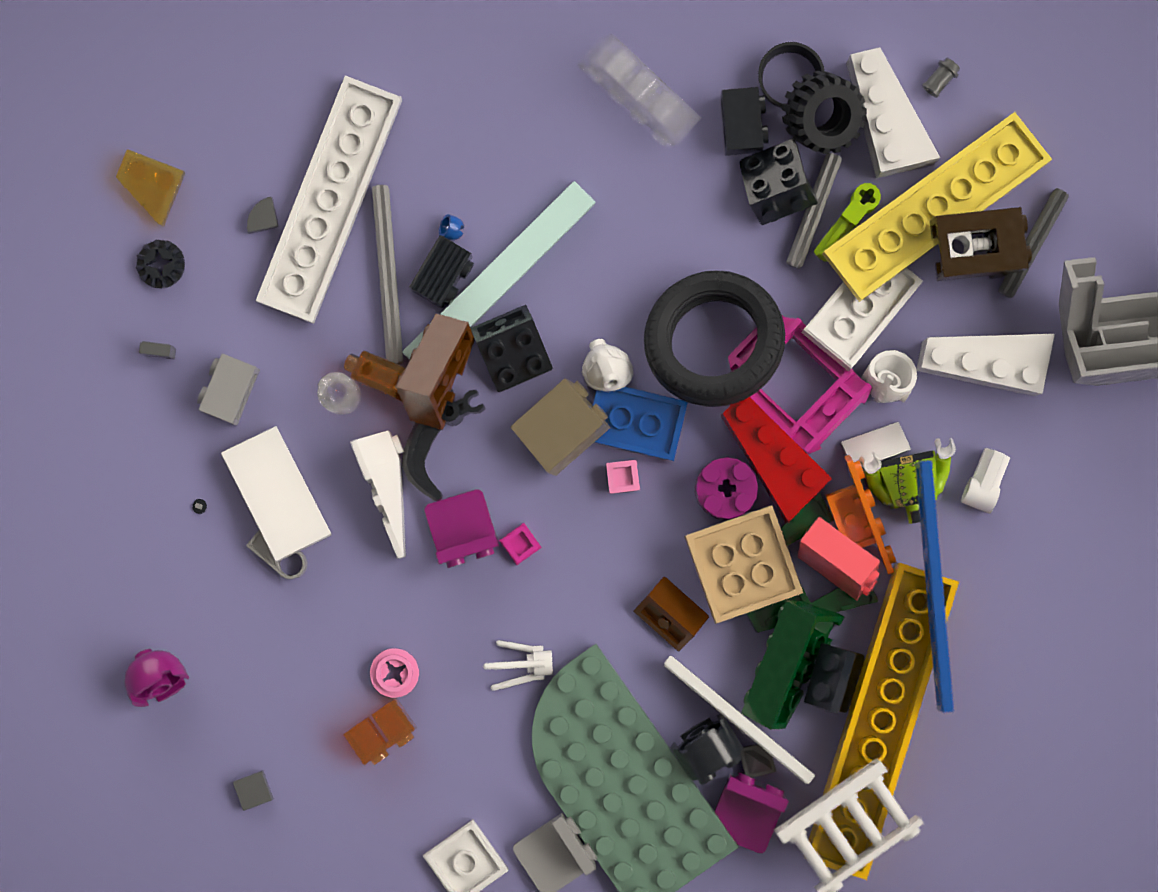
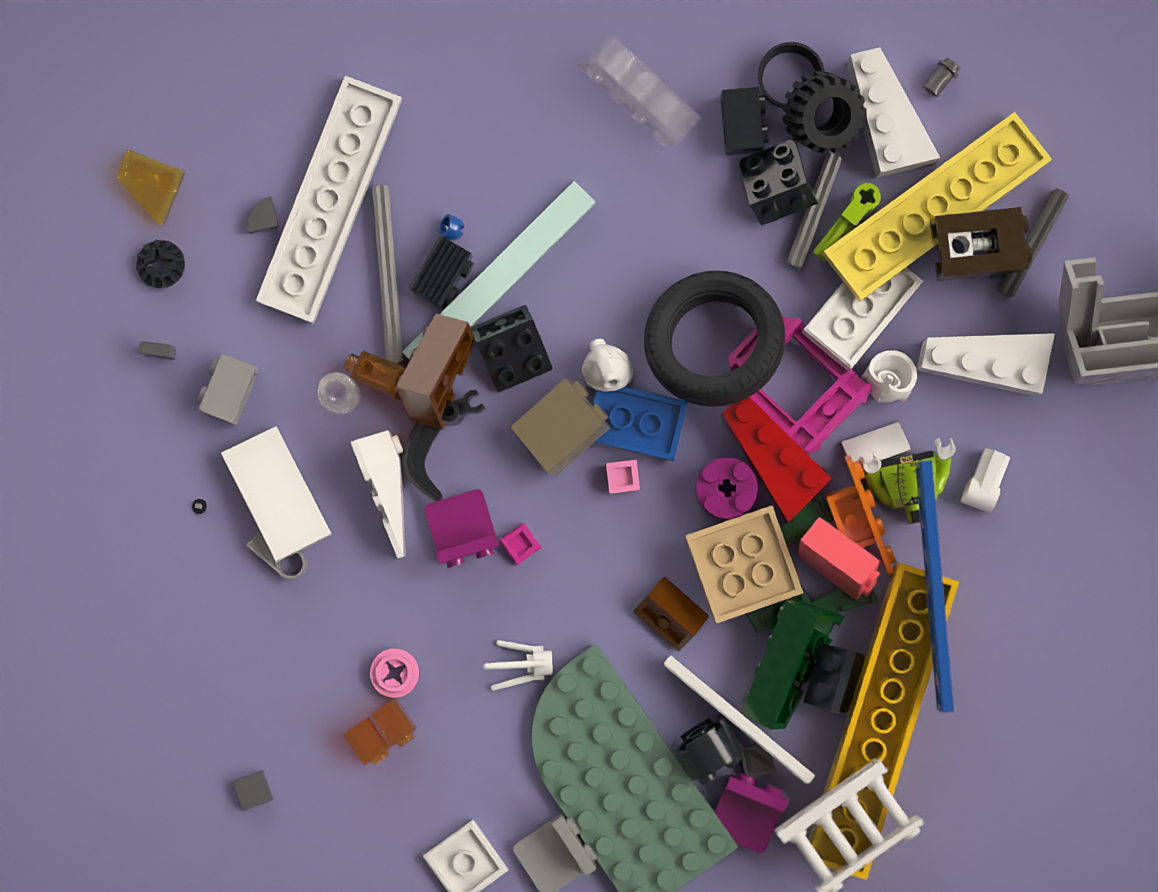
(154, 675): magenta cylinder -> none

